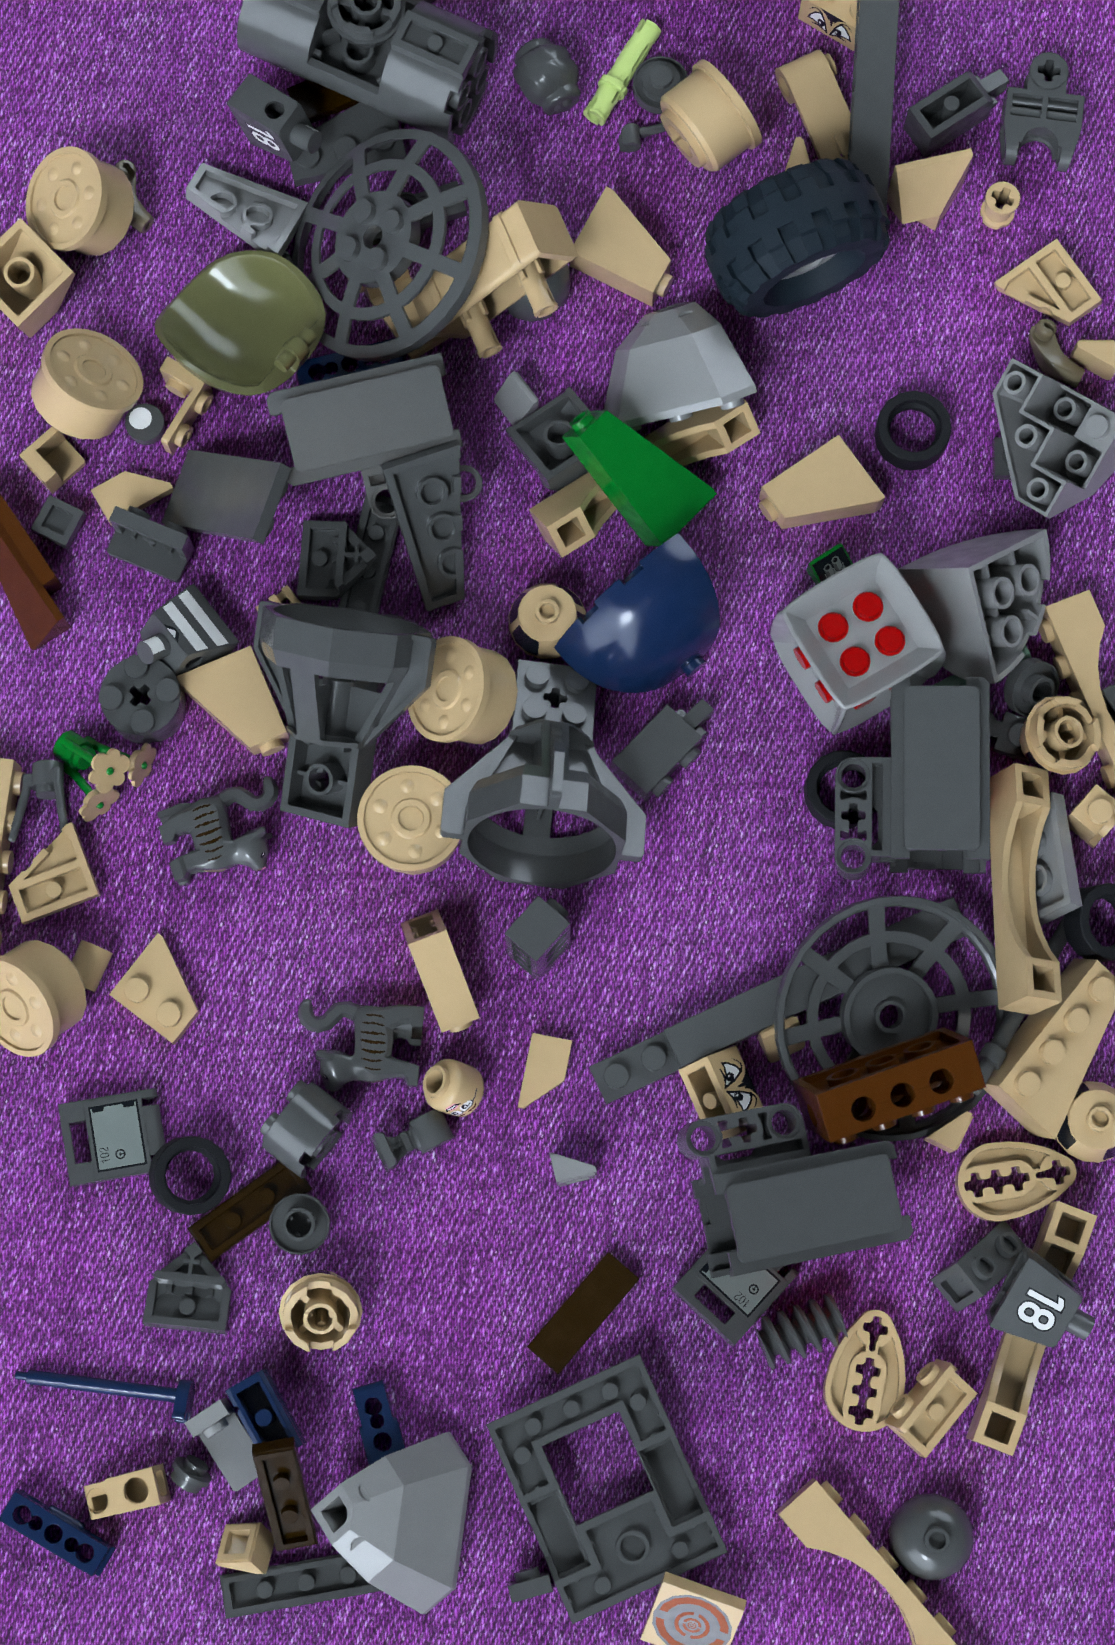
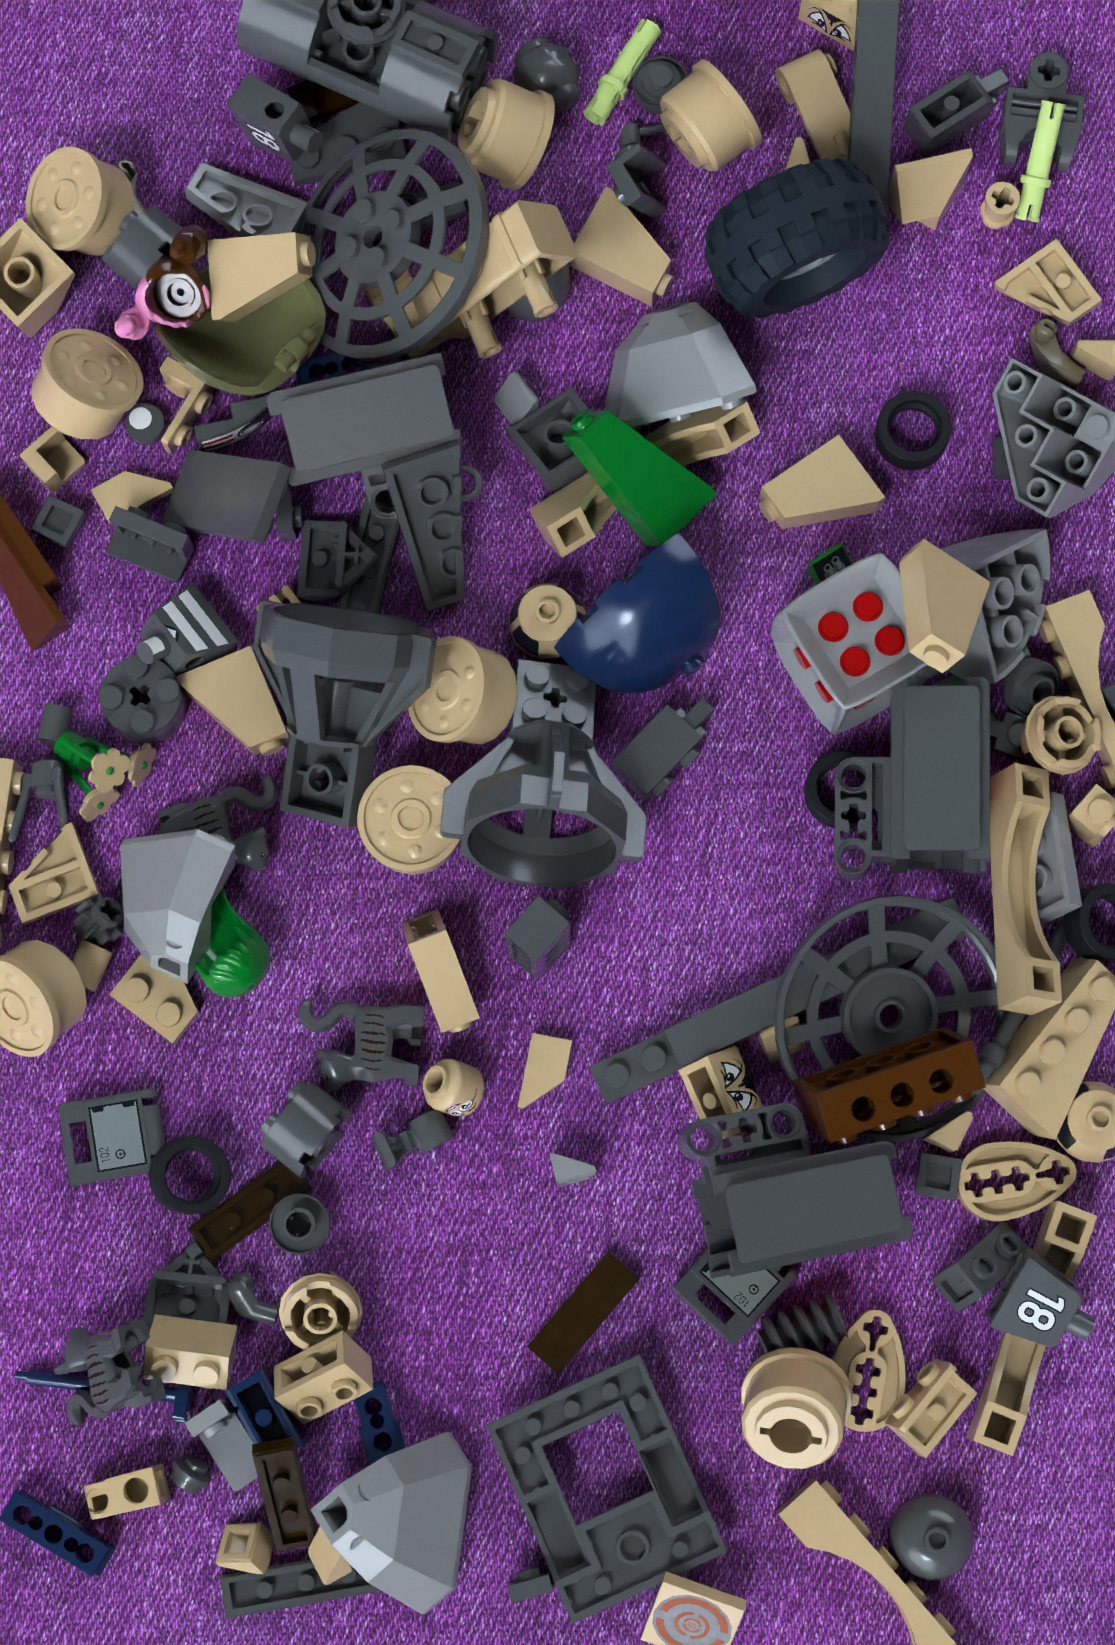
(53, 723): none -> dark grey hinge
(99, 920): none -> dark grey gear
(110, 1371): none -> dark grey animal
(142, 243): none -> dark grey brick
(158, 291): none -> reddish brown hair
(170, 895): none -> light grey brick
(190, 1352): none -> tan brick
(236, 954): none -> green piece
(246, 1303): none -> dark grey arm
(247, 419): none -> dark grey slope
(255, 271): none -> tan slope
(288, 517): none -> dark grey plate
(323, 1377): none -> tan brick
(327, 1559): none -> tan slope
(507, 131): none -> tan wheel
(631, 173): none -> dark grey bracket
(795, 1407): none -> tan wheel
(937, 1176): none -> dark grey plate
(939, 604): none -> tan slope
(1040, 161): none -> yellowish green pin

